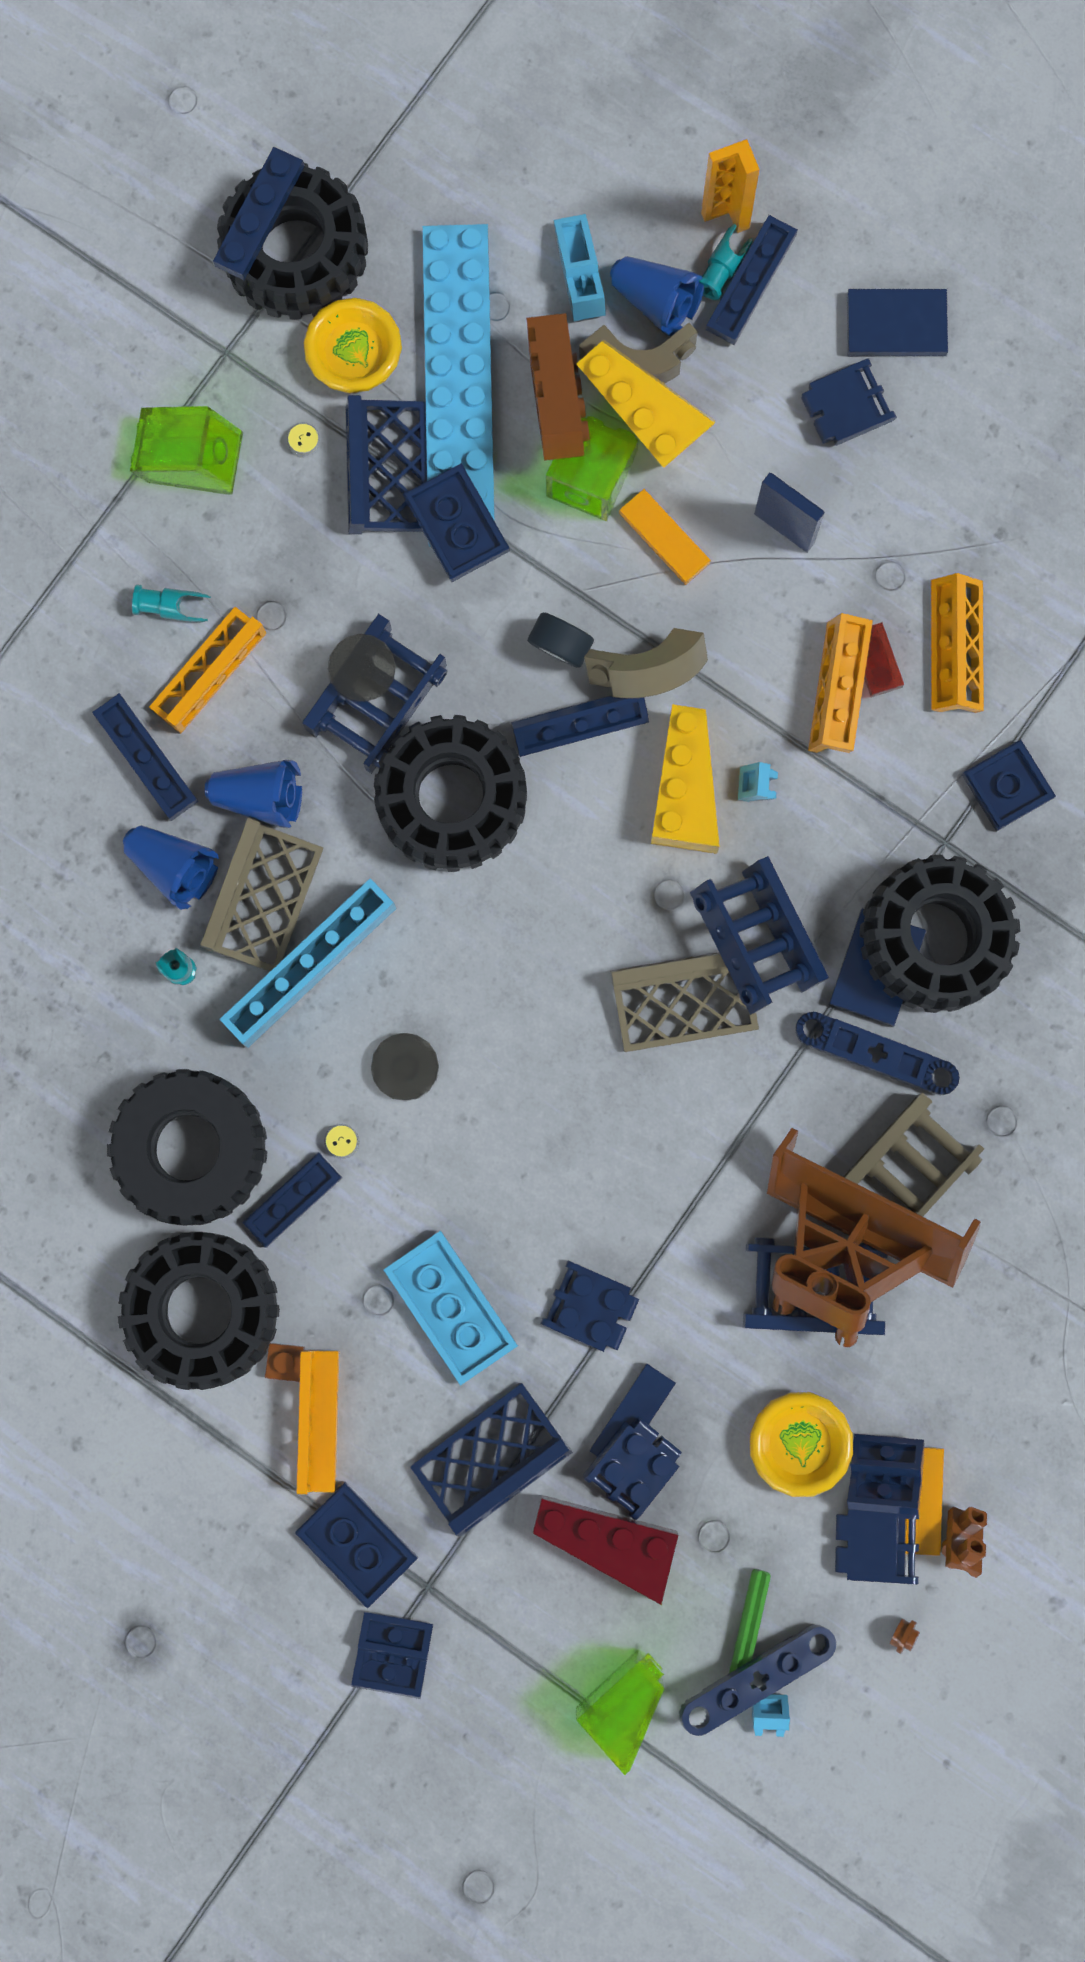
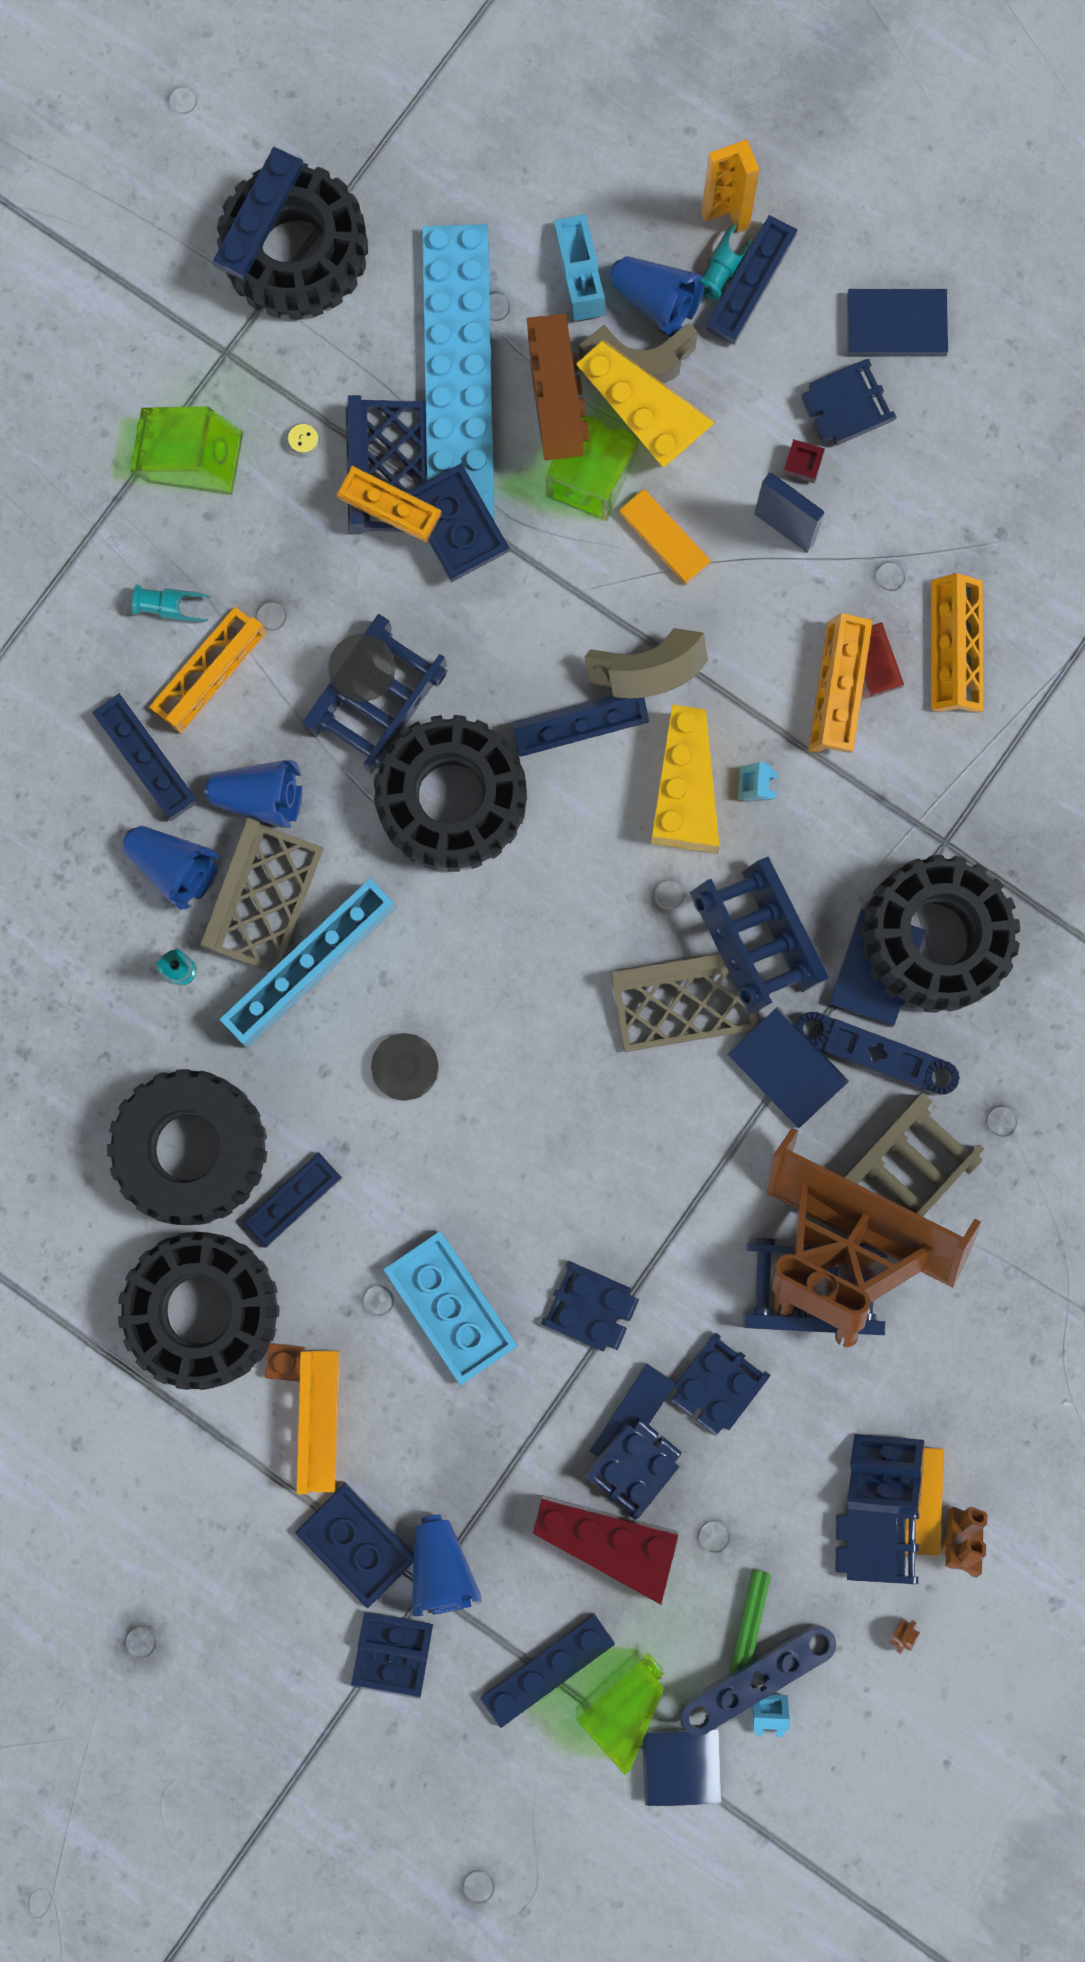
(341, 1141): light yellow tile -> none
(352, 345): yellow piece -> none
(389, 504): none -> light orange tile
(440, 1570): none -> blue cone
(510, 1483): dark blue fence -> none
(547, 1670): none -> dark blue plate
(560, 639): black wheel -> none
(681, 1768): none -> dark blue slope
(718, 1386): none -> dark blue plate
(788, 1067): none -> dark blue tile
(801, 1444): yellow piece -> none
(803, 461): none -> dark red plate
(1008, 785): dark blue tile -> none

